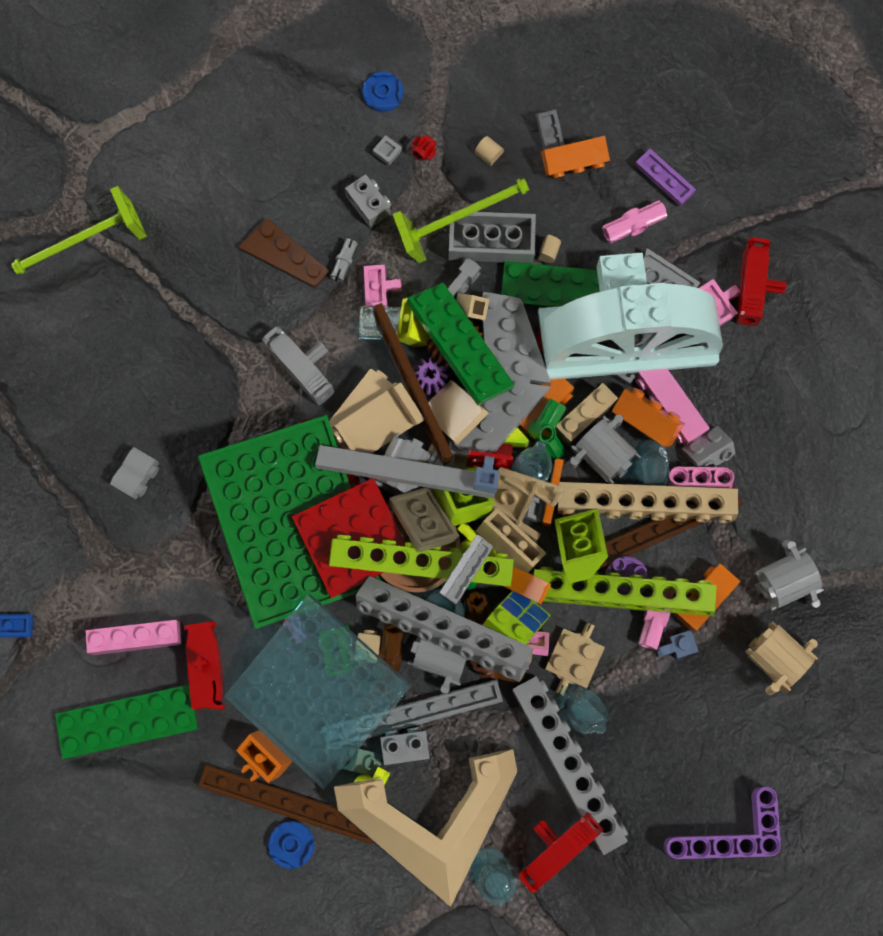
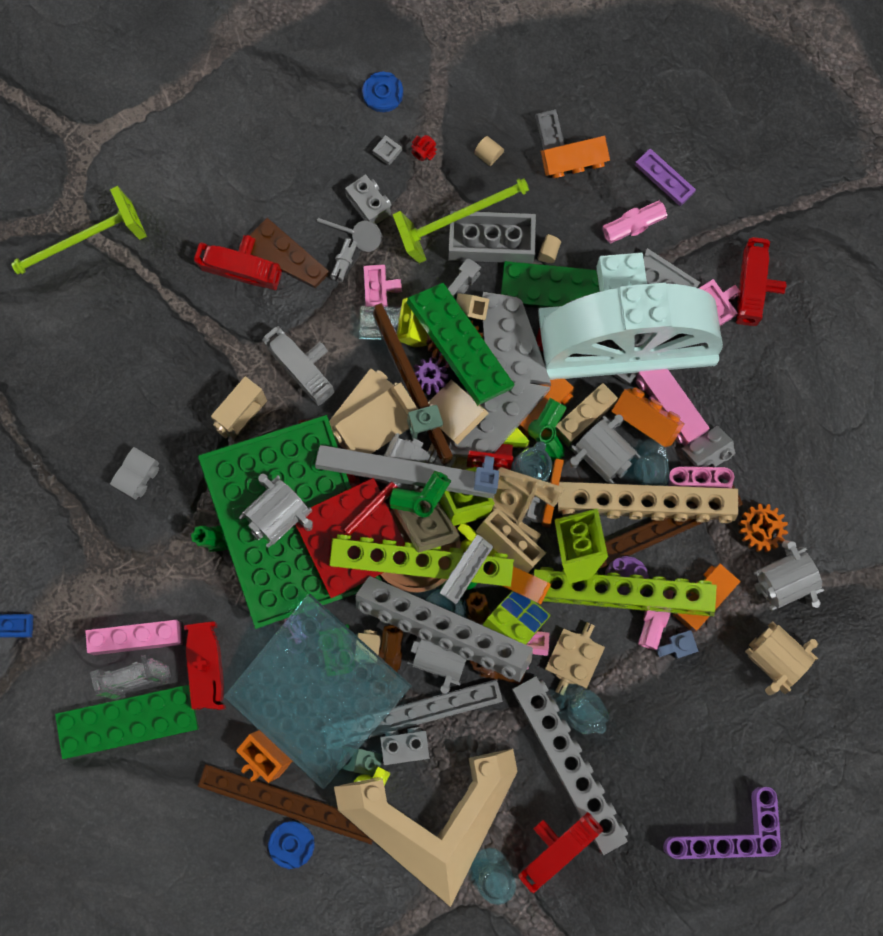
(114, 683): none -> clear fence
(209, 537): none -> green piece
(238, 408): none -> tan window
(239, 264): none -> red piece
(276, 511): none -> light grey container
(364, 233): none -> light grey piece
(370, 508): none -> red bar
(411, 500): none -> green piece
(424, 420): none -> sand green bracket
(763, 536): none -> orange gear

